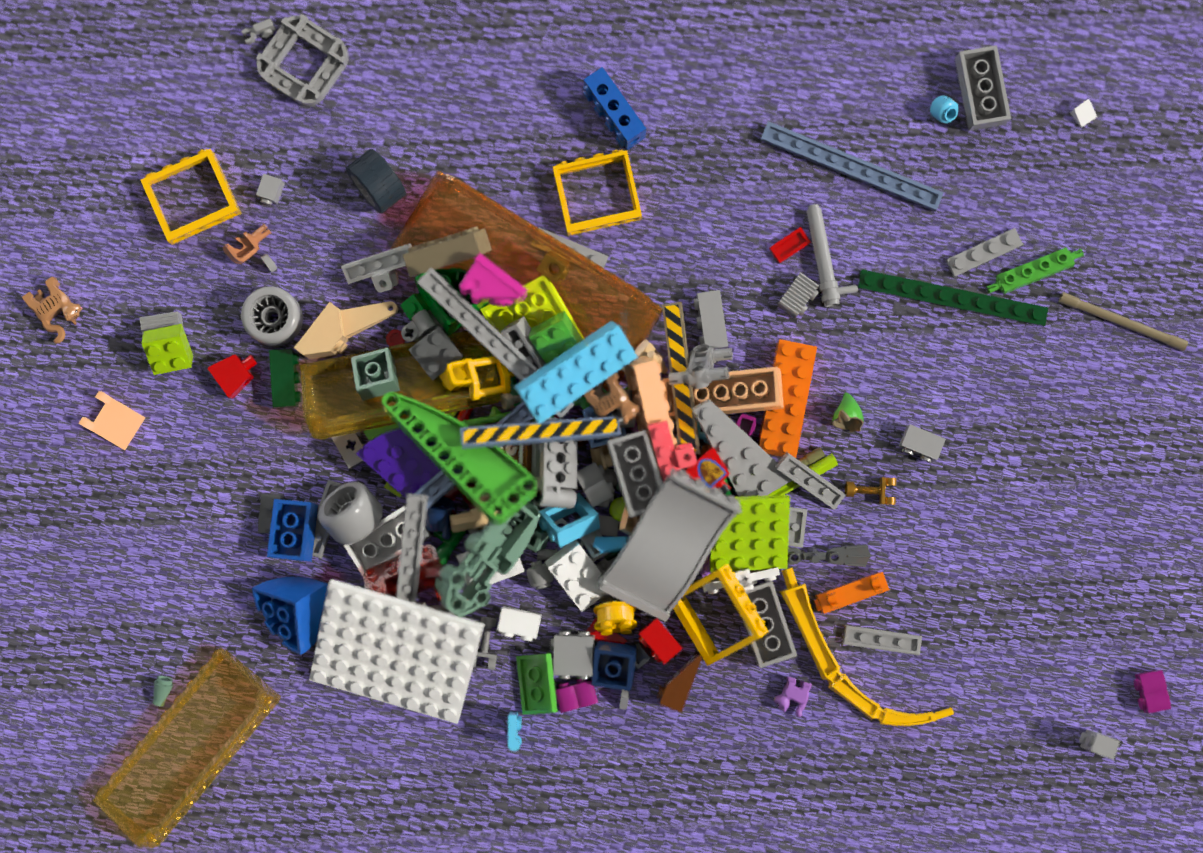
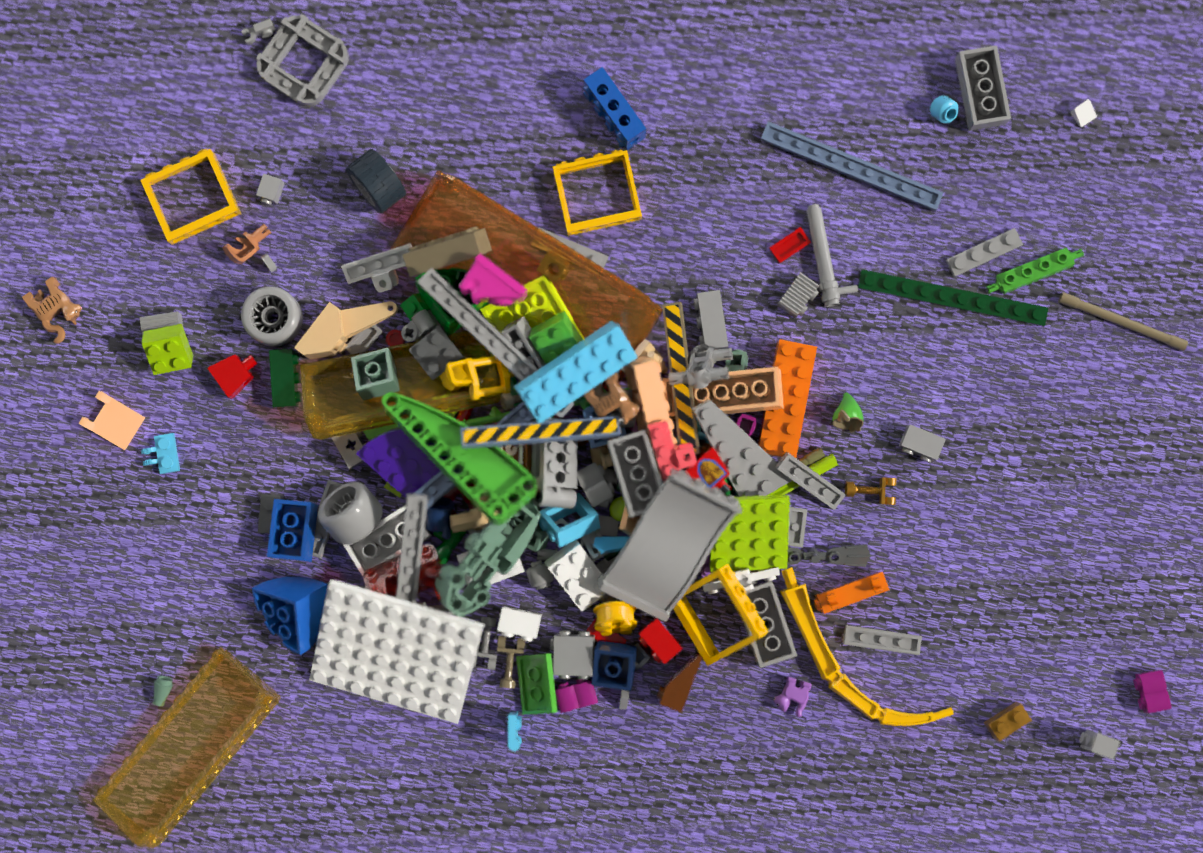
(166, 454): none -> medium azure hinge
(363, 341): none -> light grey tile
(507, 681): none -> dark tan bar
(739, 357): none -> sand green brick
(1007, 721): none -> pearl gold brick

